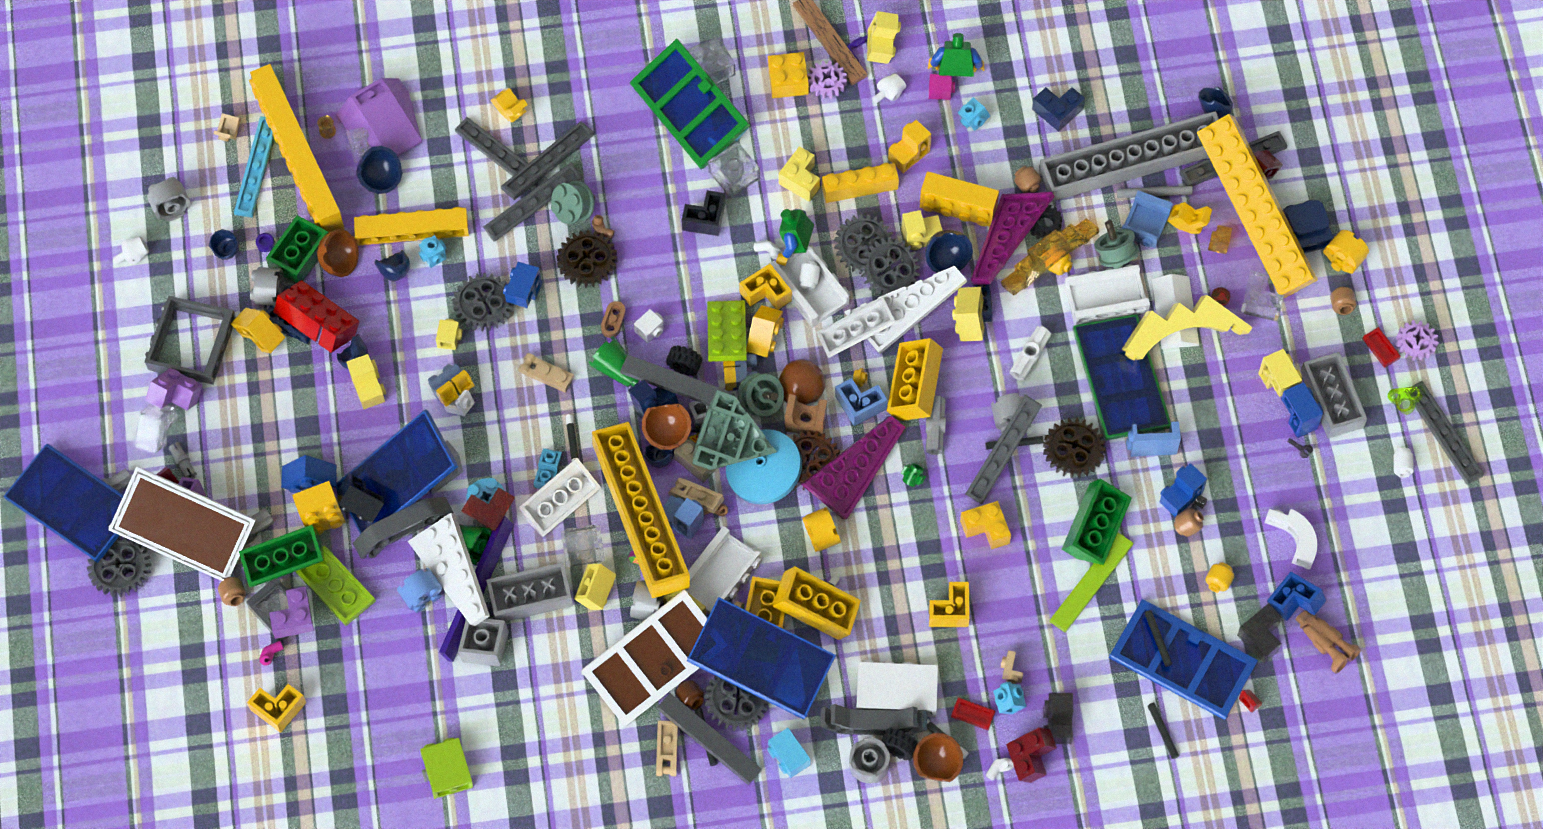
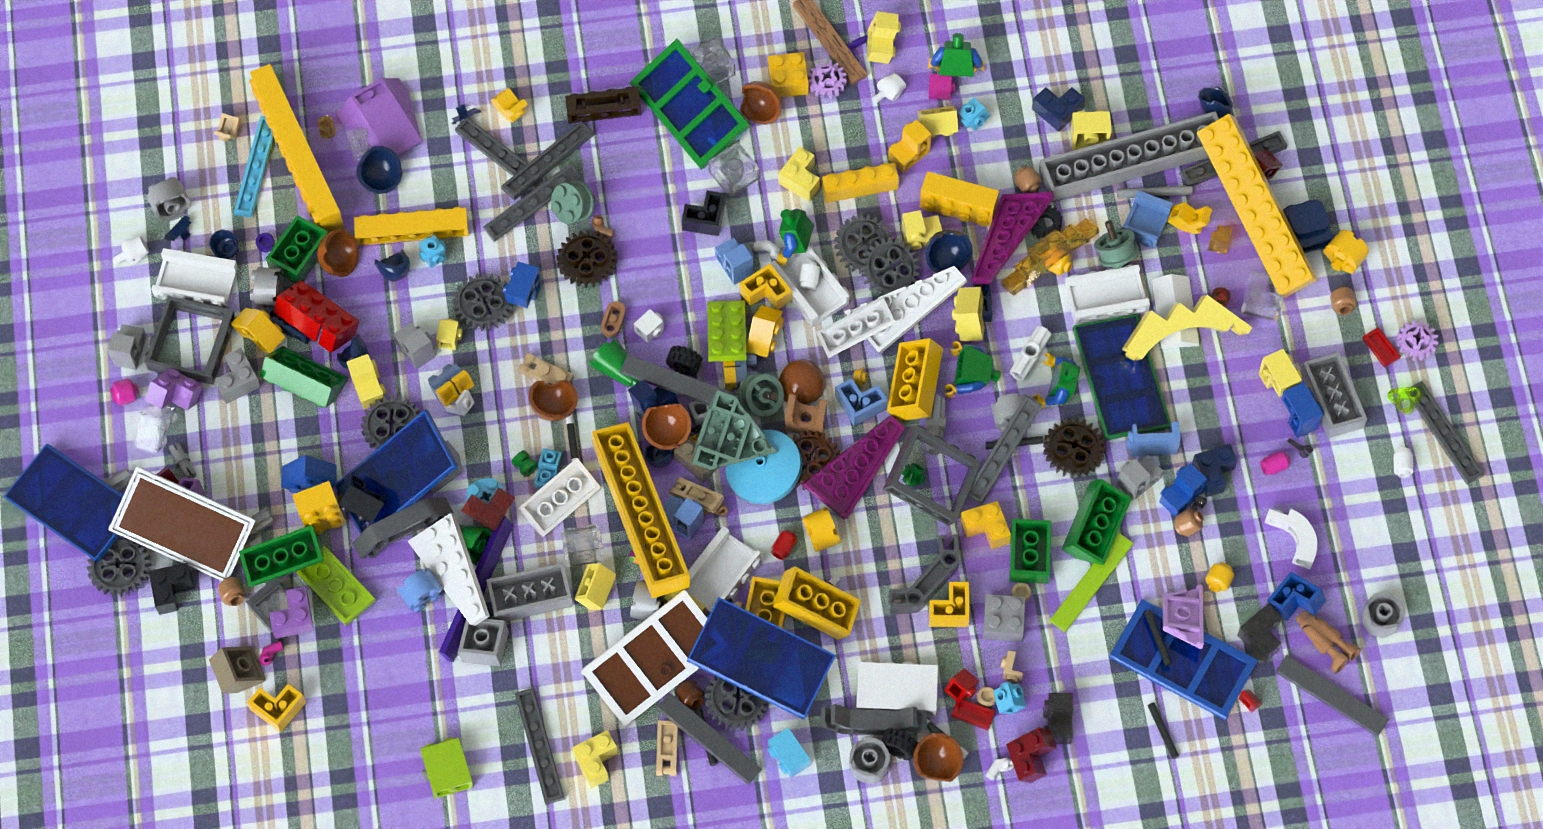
(124, 391): none -> dark pink head
(127, 346): none -> light grey brick
(166, 583): none -> black brick
(179, 229): none -> dark blue piece
(196, 278): none -> white panel
(236, 669): none -> dark tan slope
(239, 380): none -> light grey brick
(302, 376): none -> green slope
(374, 426): none -> dark grey gear
(415, 345): none -> light grey brick
(463, 113): none -> dark blue piece
(524, 463): none -> green wheel
(539, 746): none -> dark grey tile
(553, 401): none -> dark orange cylinder
(591, 755): none -> light yellow brick
(603, 104): none -> dark brown brick
(735, 260): none -> medium blue brick
(761, 102): none -> dark orange cylinder
(783, 544): none -> red brick
(918, 500): none -> dark grey window
(929, 582): none -> dark grey piece
(939, 120): none -> light yellow brick
(962, 686): none -> red brick
(972, 369): none -> green torso
(986, 697): none -> tan tile
(1003, 618): none -> light grey brick
(1021, 590): none -> tan tile
(1030, 551): none -> green brick
(1063, 380): none -> torso
(1089, 128): none -> light yellow brick
(1138, 476): none -> light grey brick
(1185, 615): none -> lavender wing
(1213, 465): none -> dark blue brick
(1275, 463): none -> dark pink brick
(1332, 695): none -> dark grey tile
(1391, 618): none -> light grey brick

